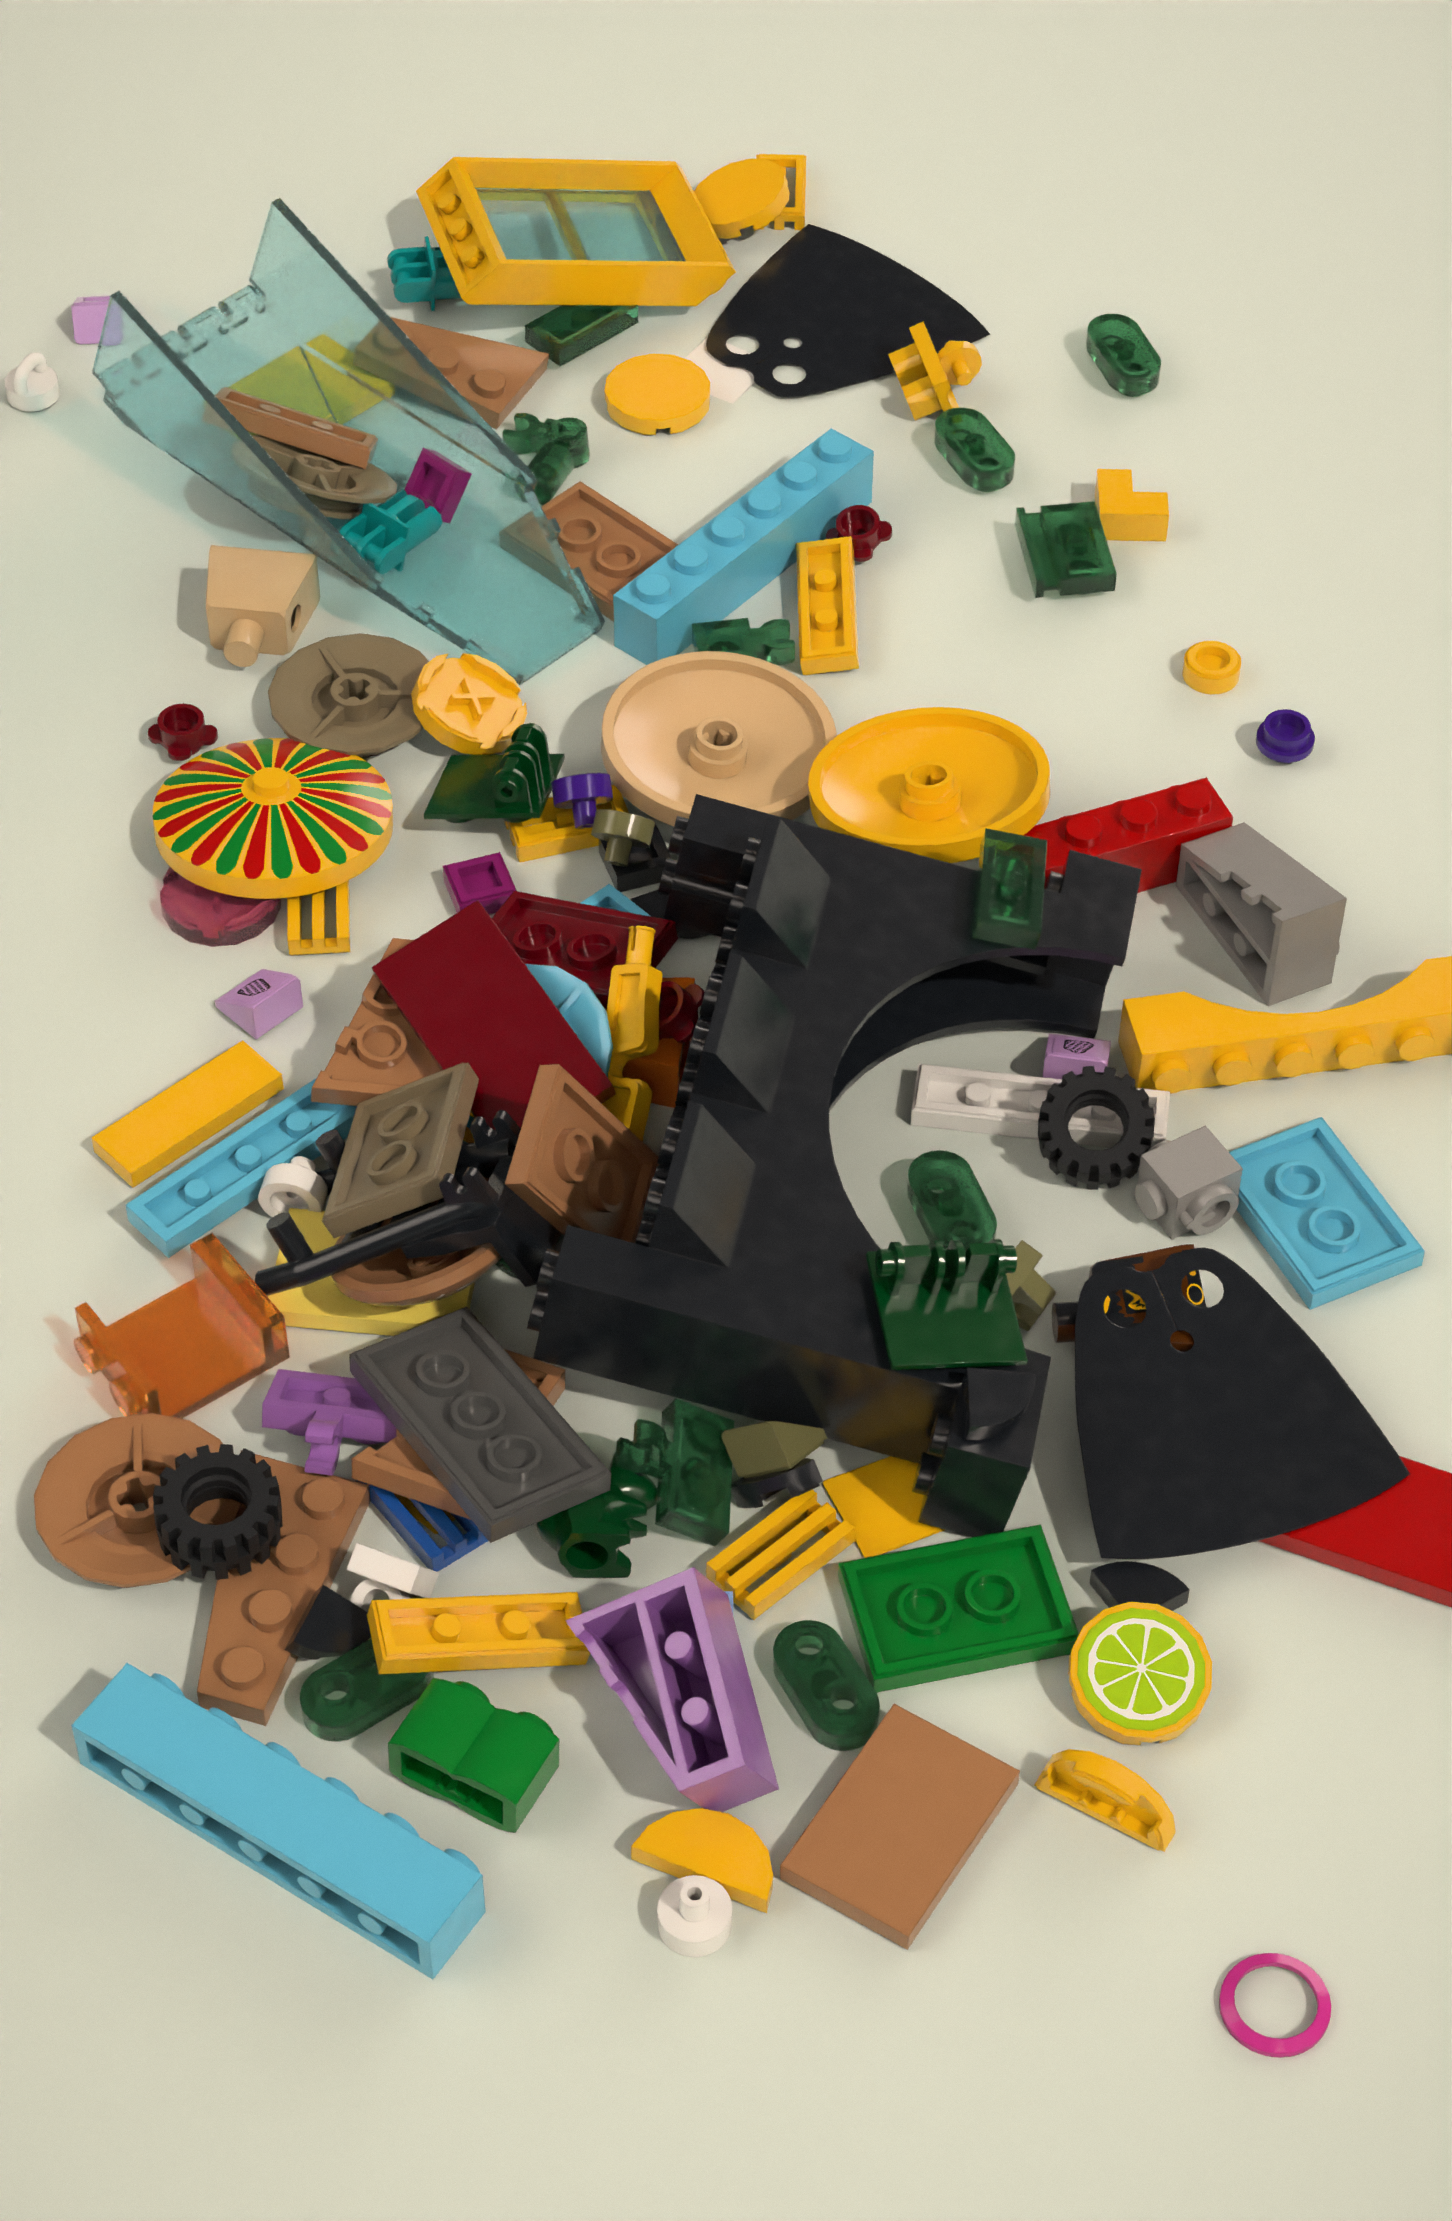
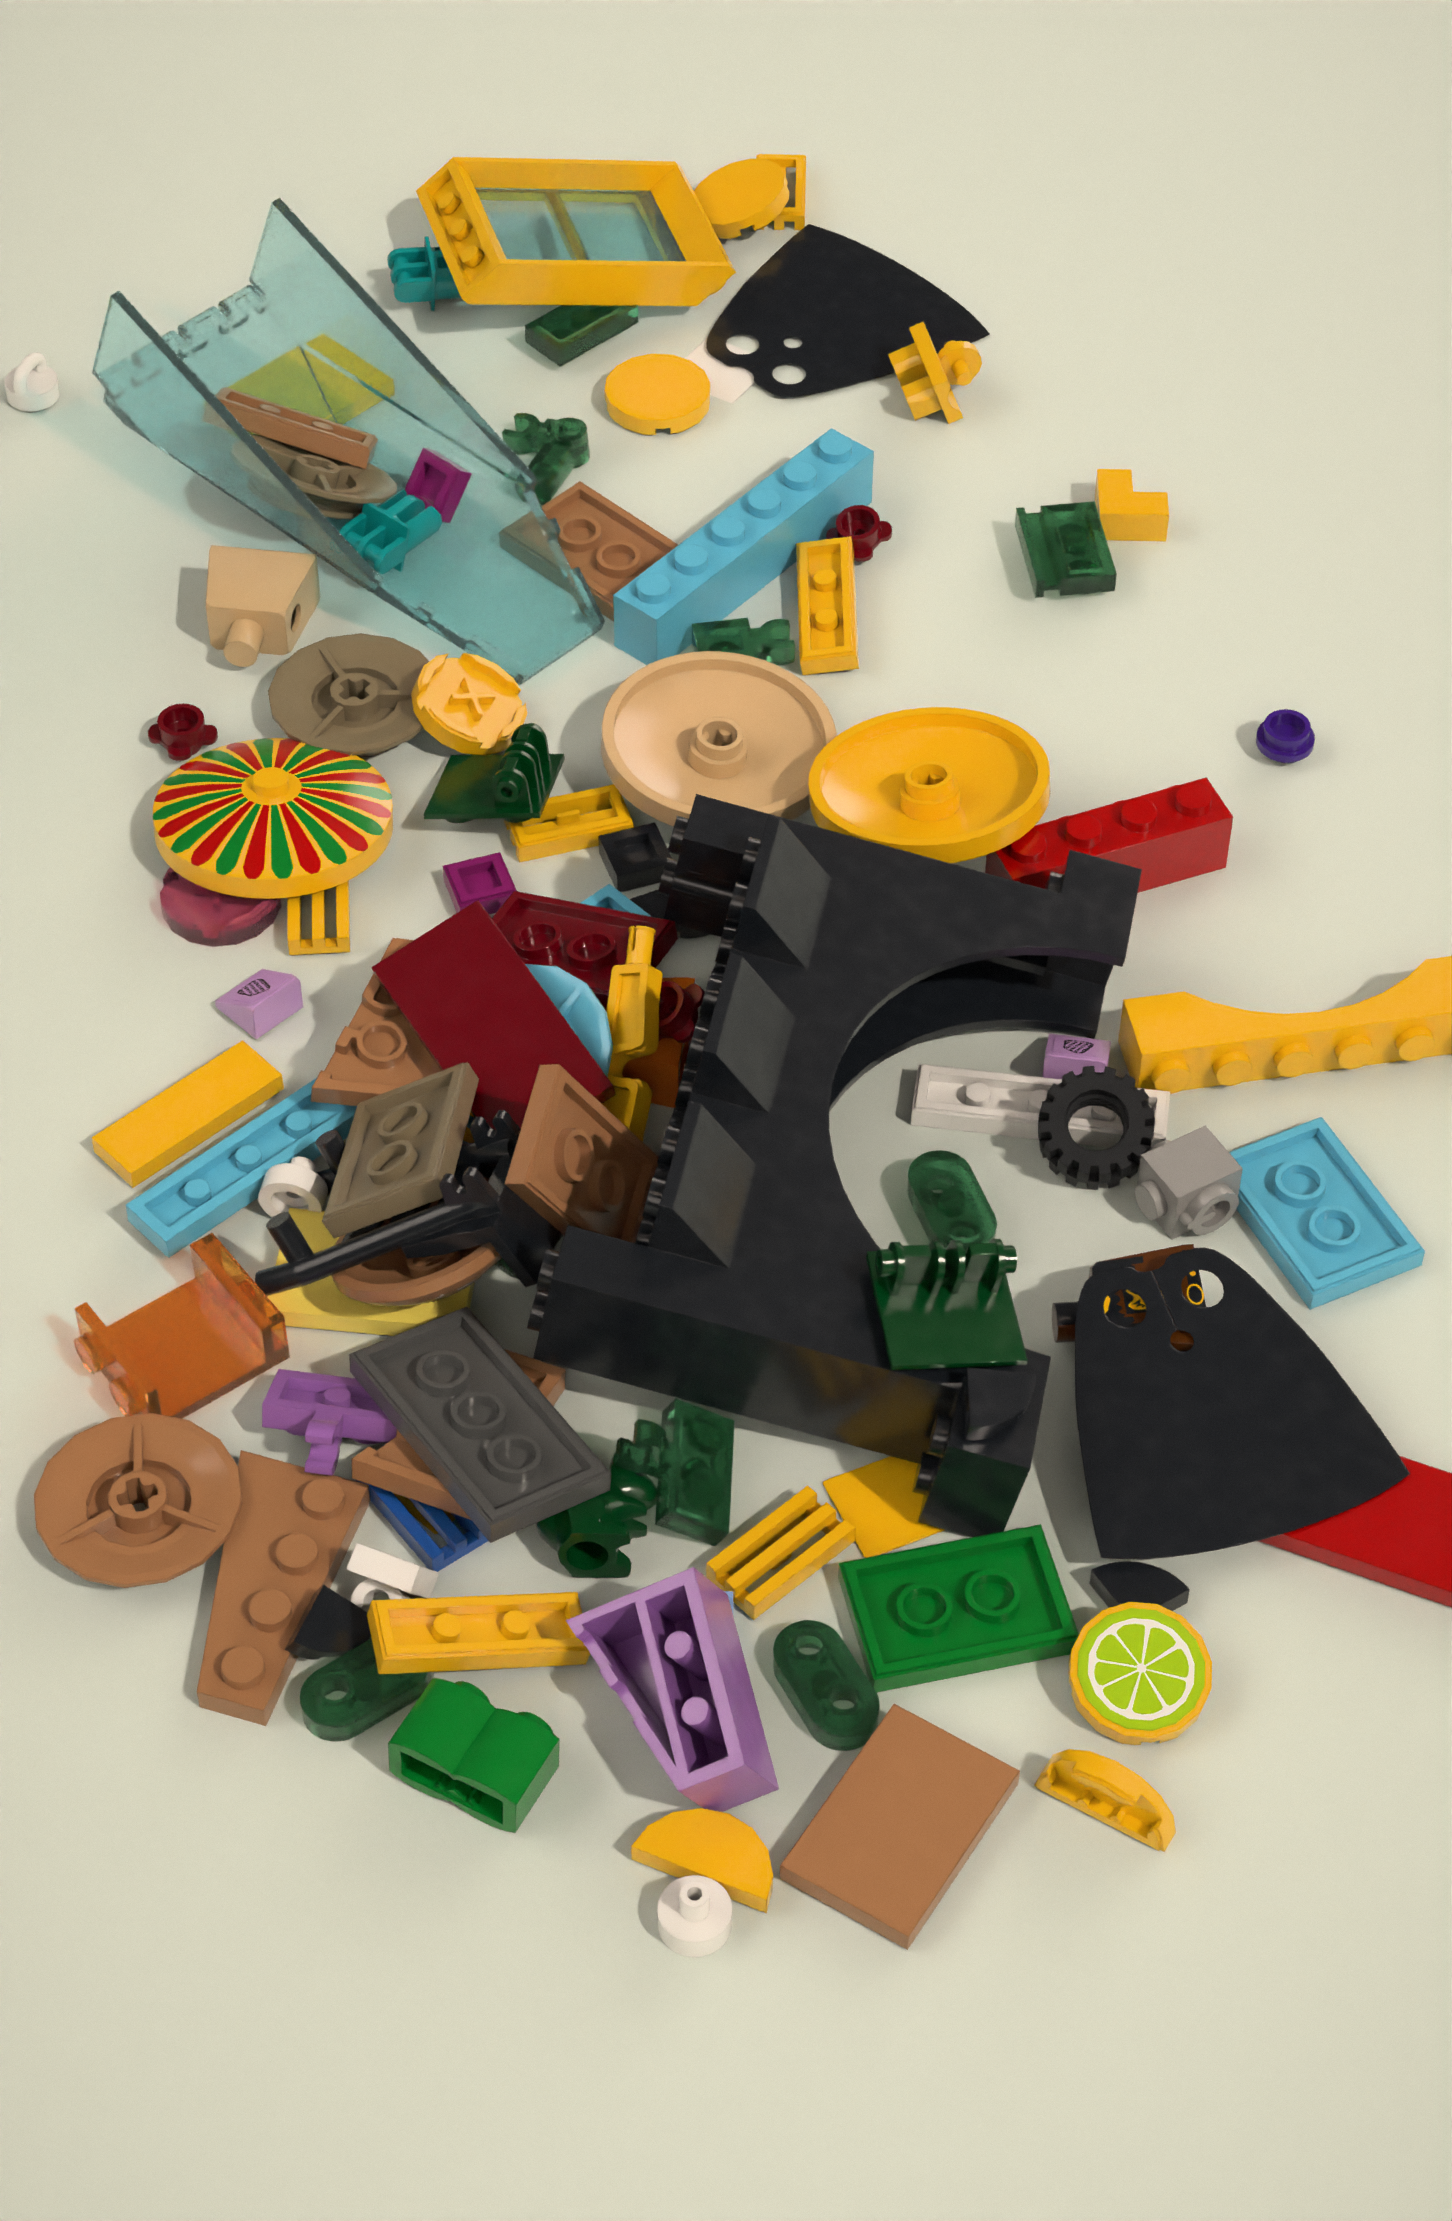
(88, 318): lavender slope -> none
(210, 1478): black tyre -> none
(281, 1819): medium azure brick -> none
(483, 371): medium nougat wing -> none
(582, 795): dark purple tile -> none
(622, 832): olive tile -> none
(770, 1446): olive slope -> none
(799, 1479): black tile -> none
(974, 449): clear green plate -> none
(1010, 889): clear green plate -> none
(1027, 1287): olive tile -> none
(1123, 354): clear green plate -> none
(1211, 667): yellow tile -> none
(1263, 910): light grey wedge -> none
(1266, 2045): dark pink piece -> none

